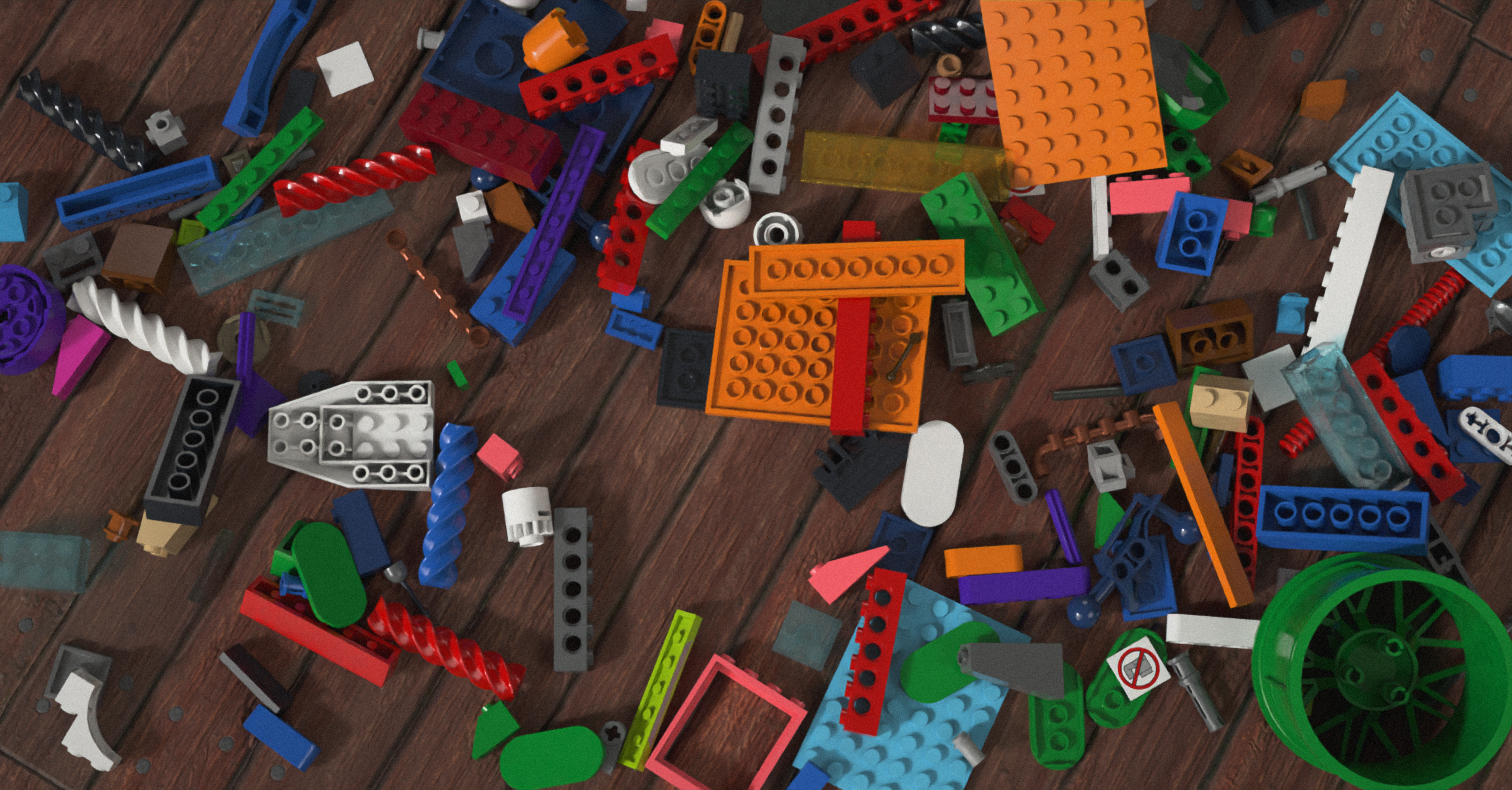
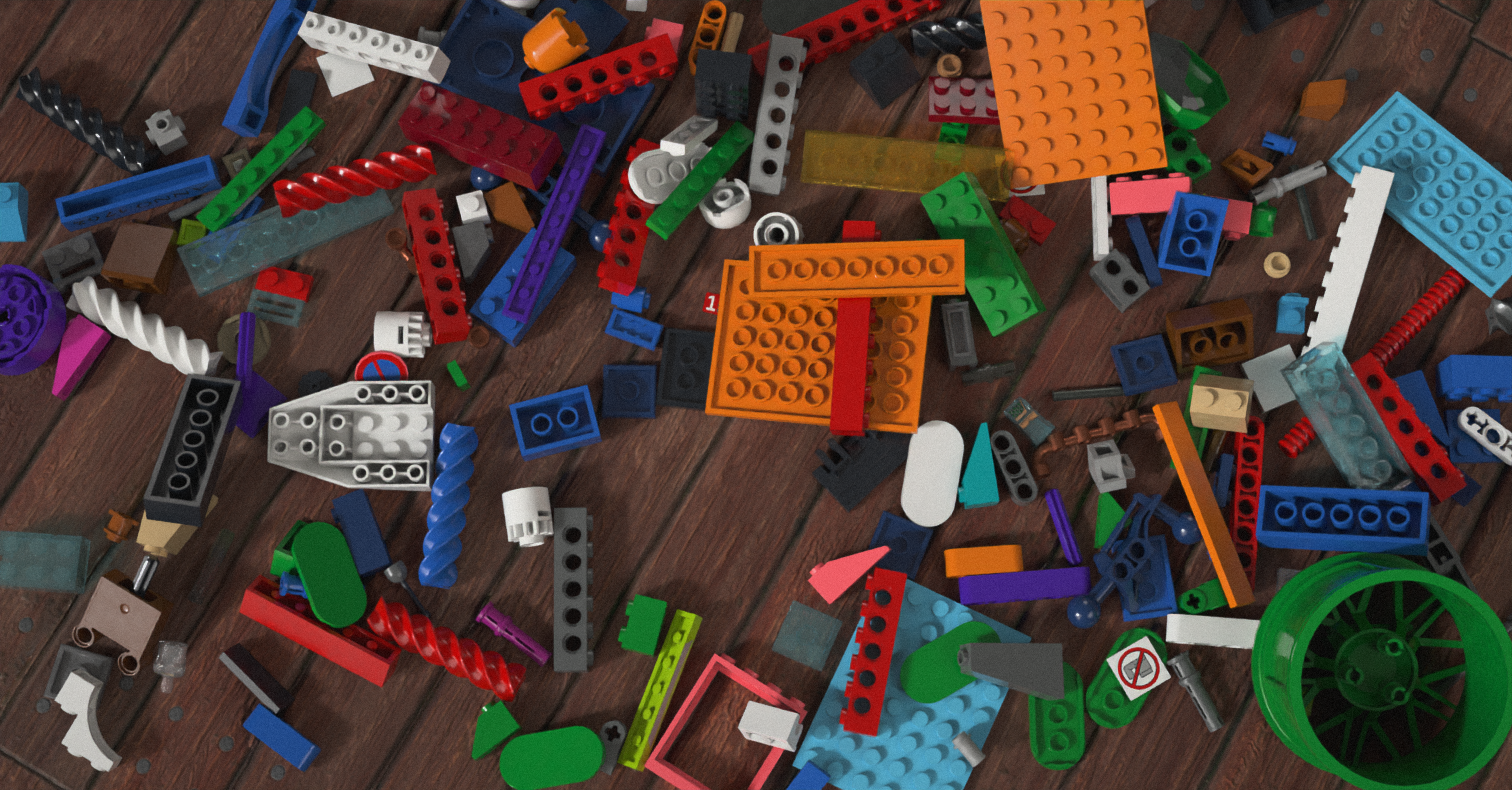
(127, 614): none -> piece
(170, 662): none -> clear piece
(285, 283): none -> red plate
(374, 47): none -> white brick
(381, 367): none -> piece
(402, 333): none -> white gear
(443, 326): none -> red brick
(501, 458): coral brick -> none
(504, 626): none -> magenta pin
(555, 423): none -> blue brick
(629, 391): none -> dark blue tile
(644, 625): none -> green brick
(711, 303): none -> red sticker
(771, 726): none -> white hinge
(914, 339): dark brown hinge -> none
(979, 479): none -> teal slope
(1028, 421): none -> clear light blue leg
(1143, 251): none -> dark blue beam
(1206, 597): none -> green piece
(1277, 265): none -> tan plate
(1279, 143): none -> blue pin
(1407, 349): dark blue tile -> none
(1445, 209): dark grey piece -> none

